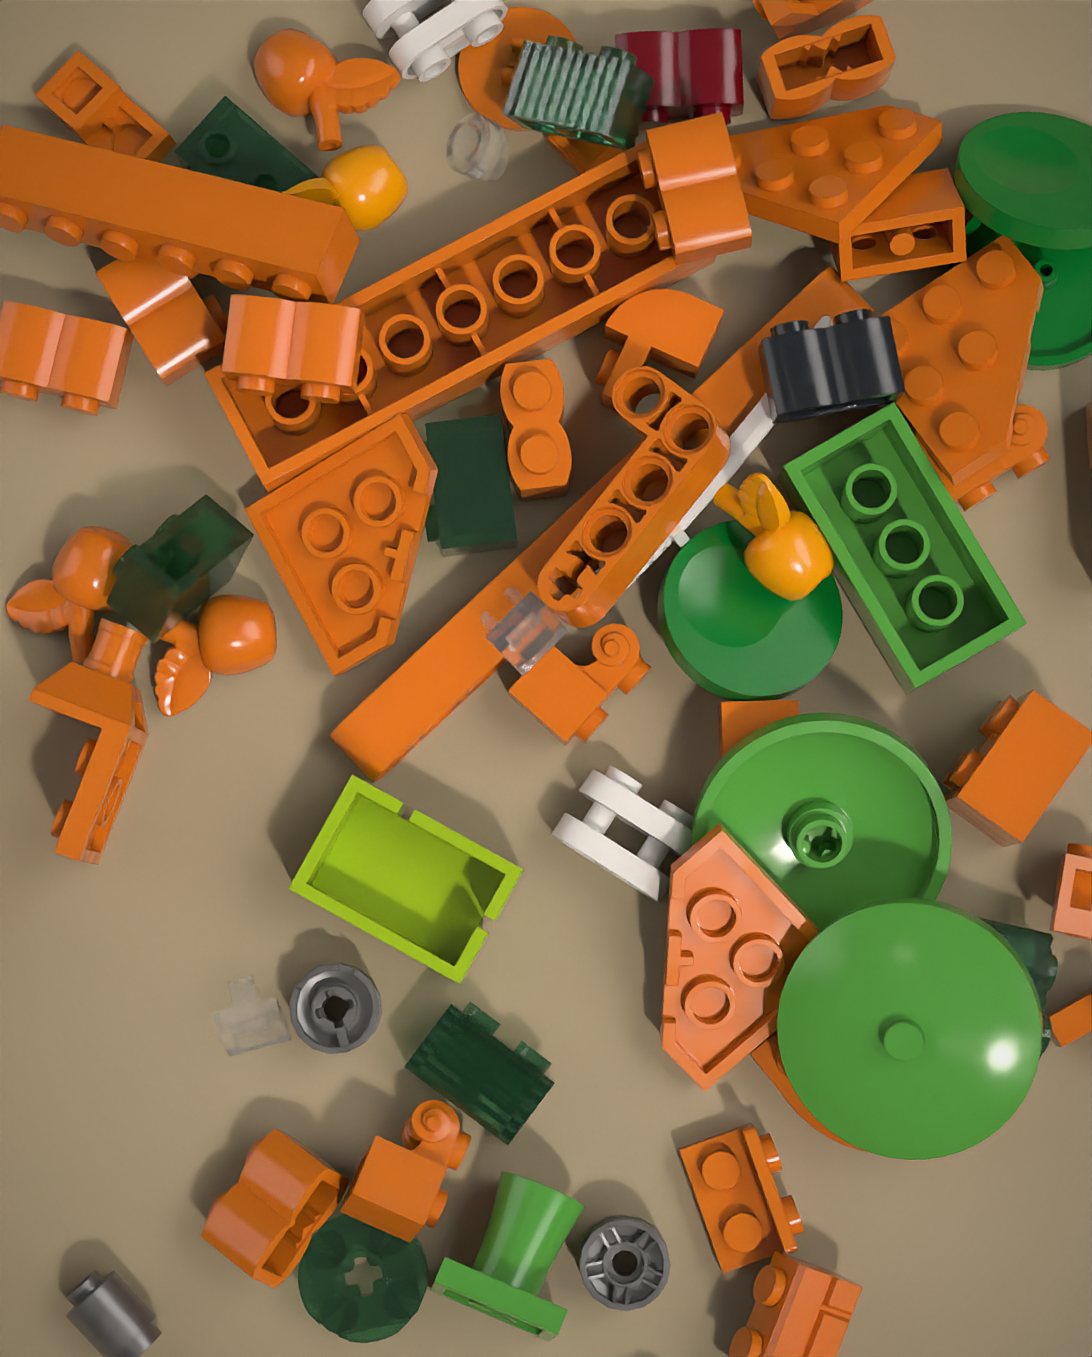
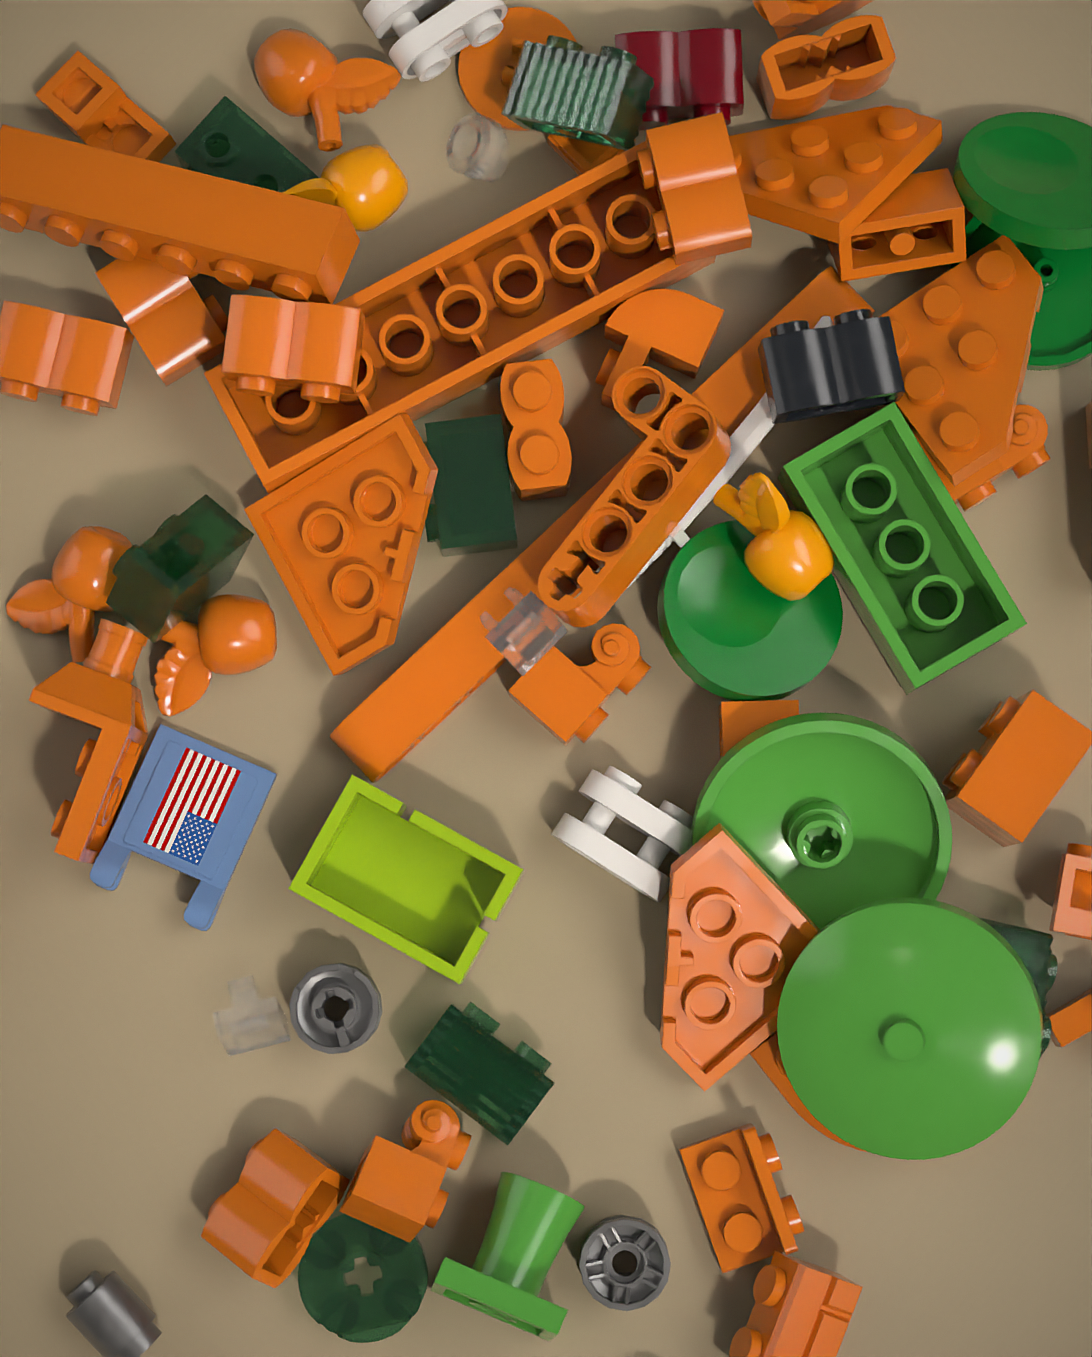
(189, 812): none -> medium blue flag

